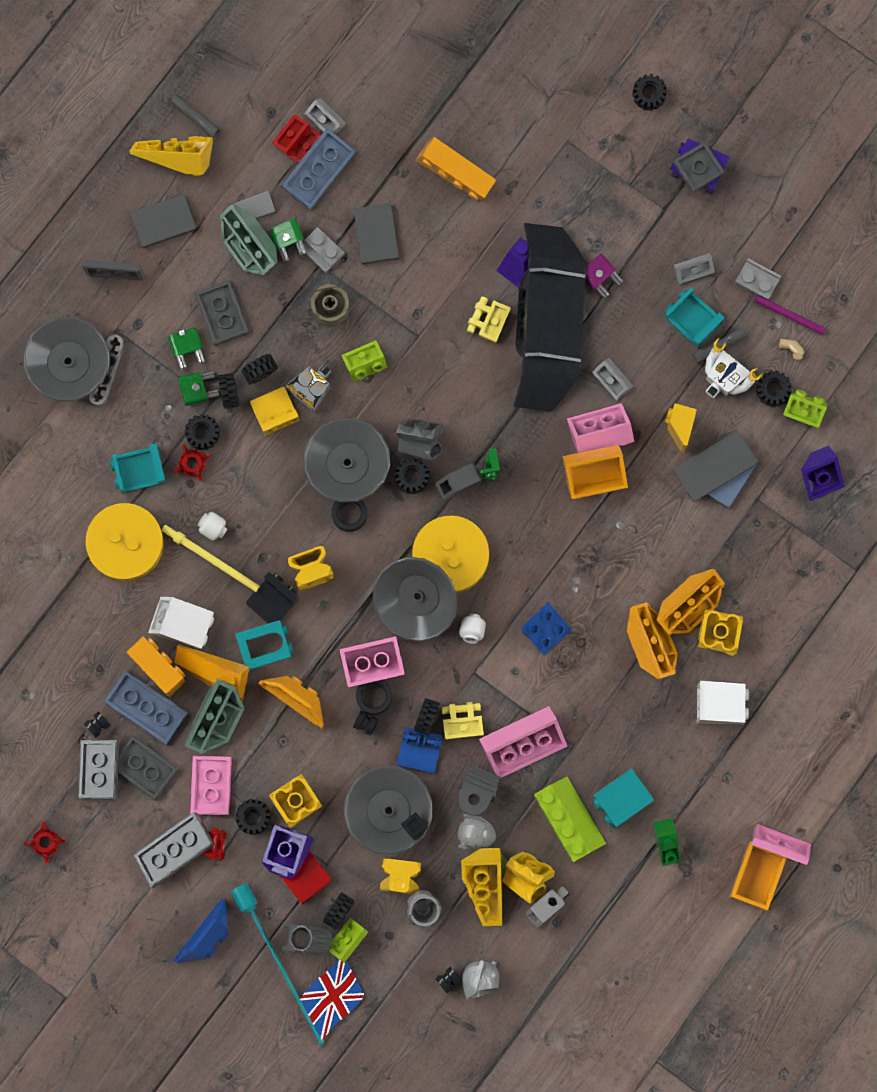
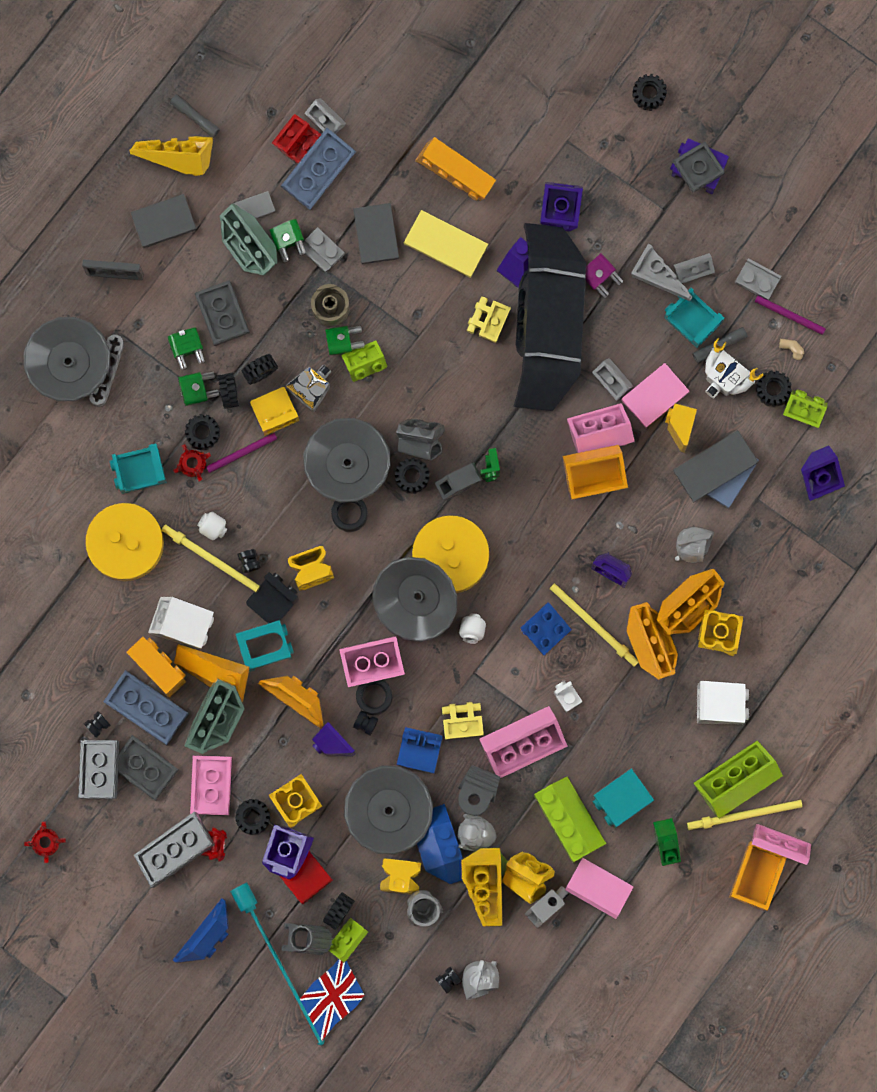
(242, 452): none -> magenta bar
(248, 561): none -> black wheel
(331, 742): none -> dark purple slope
(339, 339): none -> green piece
(414, 825): black tile -> none
(426, 716): black tyre -> none
(440, 848): none -> blue wedge
(446, 244): none -> light yellow tile
(561, 205): none -> dark purple slope
(567, 696): none -> white bracket
(599, 888): none -> bright pink tile
(612, 569): none -> dark purple slope
(621, 650): none -> light yellow bar
(655, 272): none -> light grey wing
(655, 395): none -> bright pink tile
(693, 544): none -> light grey helmet
(708, 822): none -> light yellow bar
(738, 779): none -> lime slope

